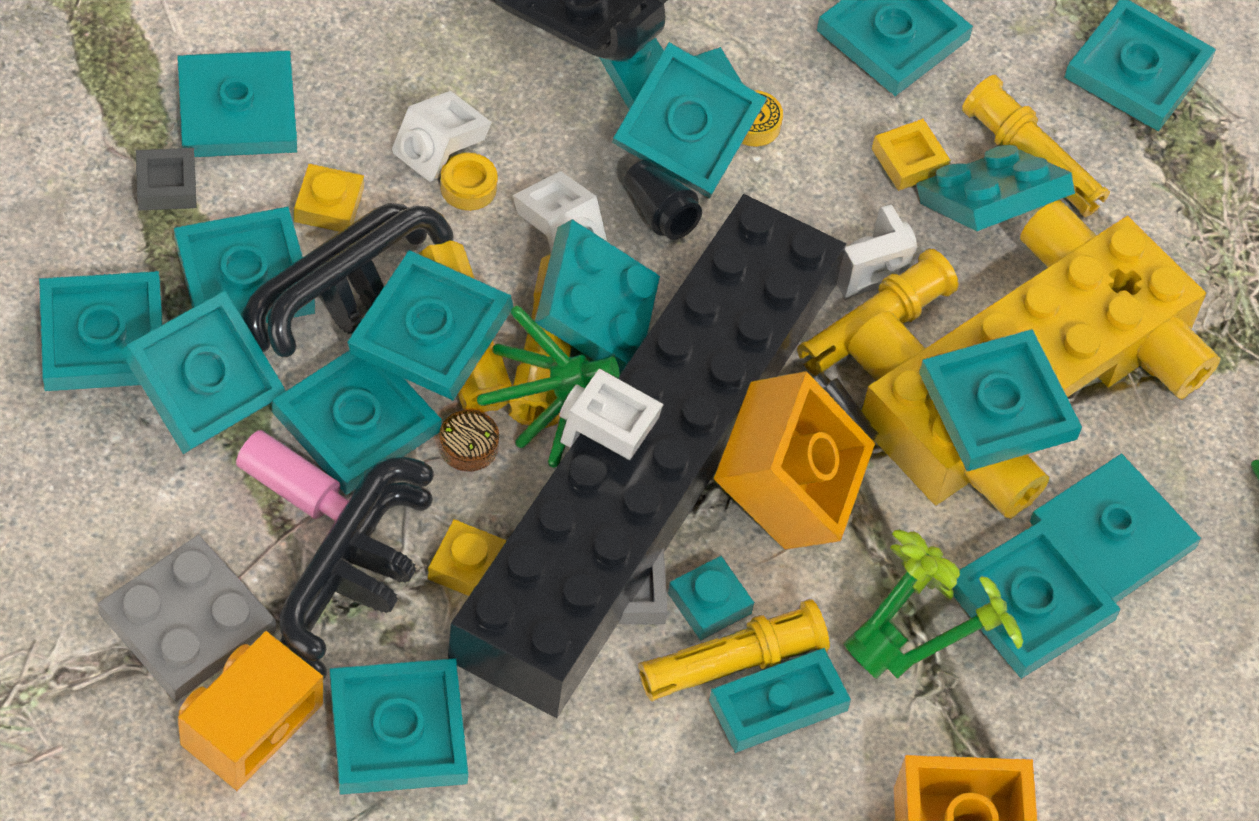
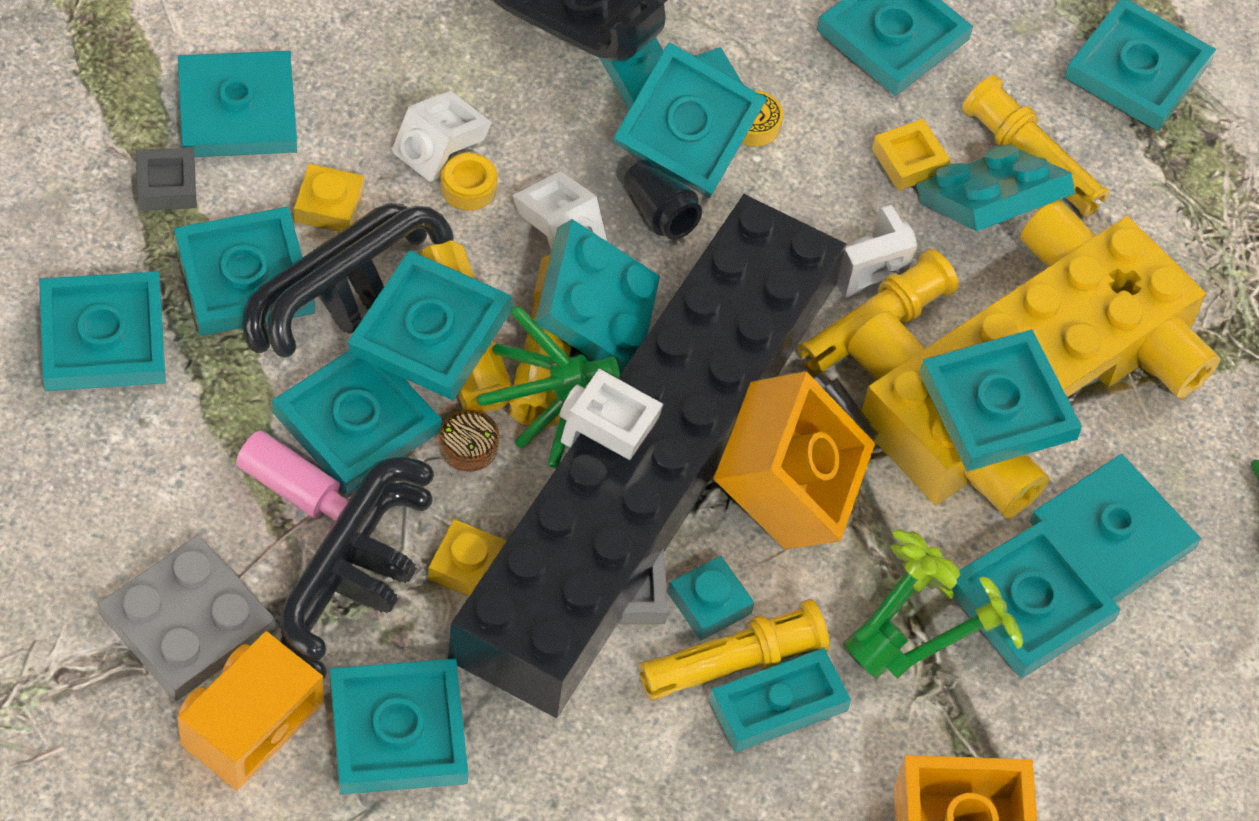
(203, 371): teal plate -> none

